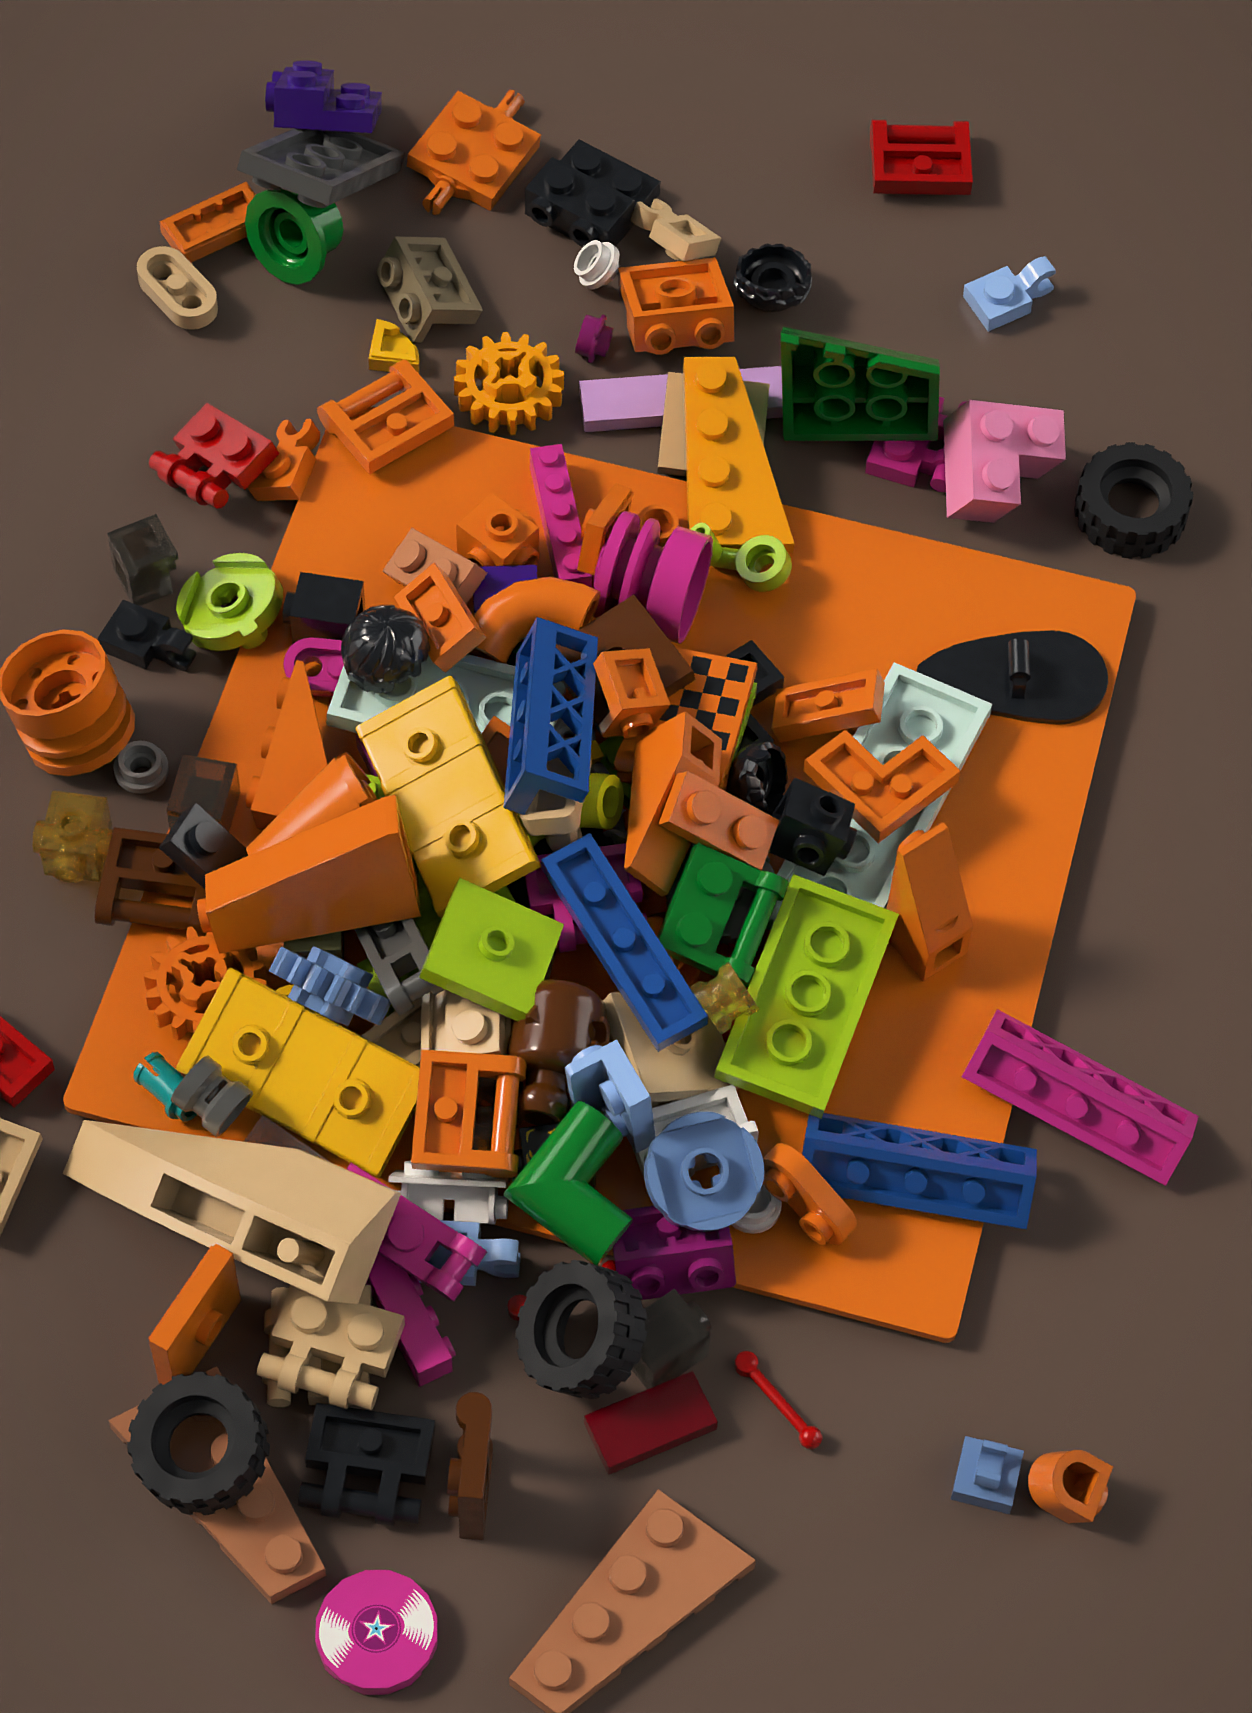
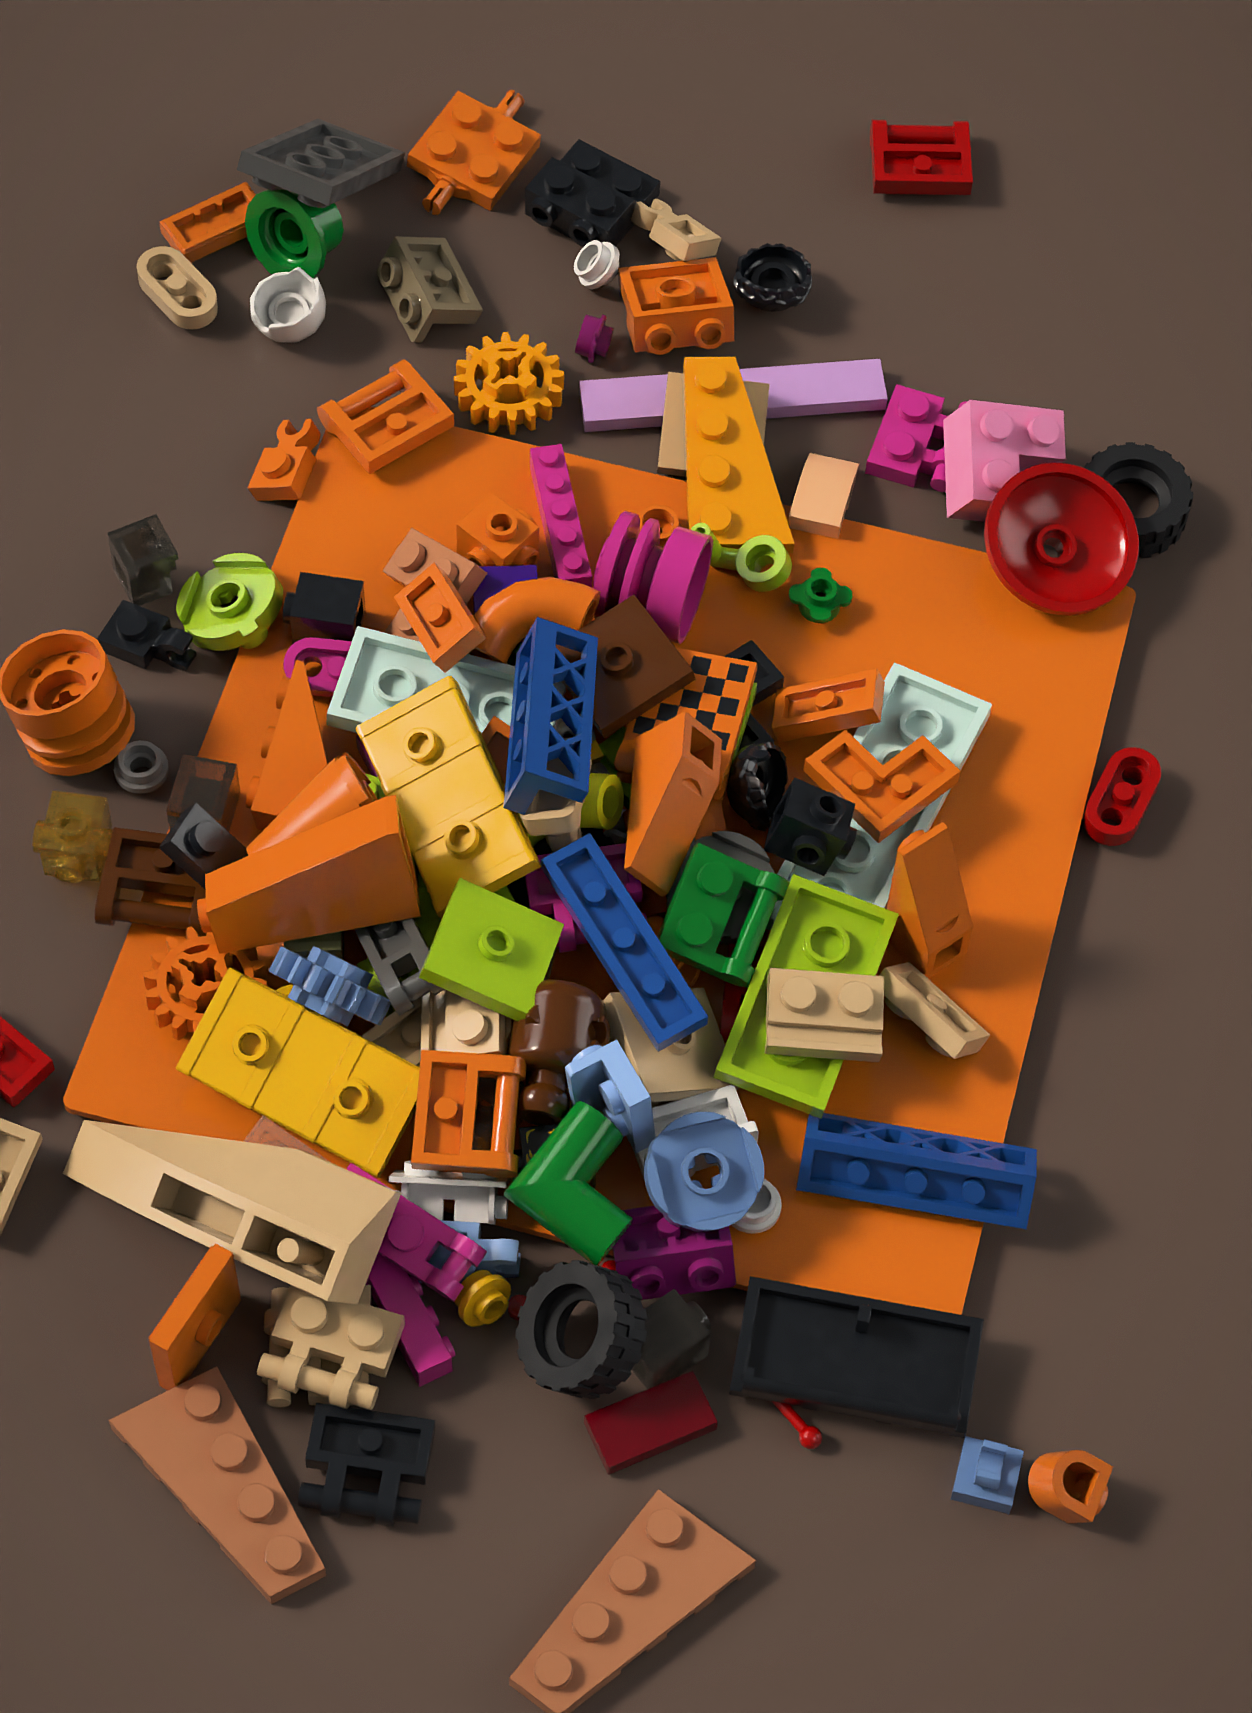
(162, 1085): teal pin -> none
(162, 1414): black tyre -> none
(211, 1096): dark grey wheel -> none
(222, 445): red plate -> none
(288, 306): none -> white hair
(307, 100): dark purple plate -> none
(376, 1632): dark pink tile -> none
(384, 648): black hair -> none
(391, 347): yellow tile -> none
(471, 1472): reddish brown plate -> none
(483, 1298): none -> yellow plate
(599, 524): orange plate -> none
(631, 691): orange bracket -> none
(718, 820): orange plate -> none
(724, 998): clear yellow wheel -> none
(799, 1184): orange plate -> none
(818, 608): none -> green plate
(823, 495): none -> light nougat slope
(824, 1015): none -> tan plate
(856, 391): green wedge -> none
(857, 1356): none -> black container
(944, 1022): none -> tan plate
(1005, 297): light blue plate -> none
(1026, 674): black shield -> none
(1077, 517): none -> red dish
(1081, 1097): dark pink fence -> none
(1121, 800): none -> red plate

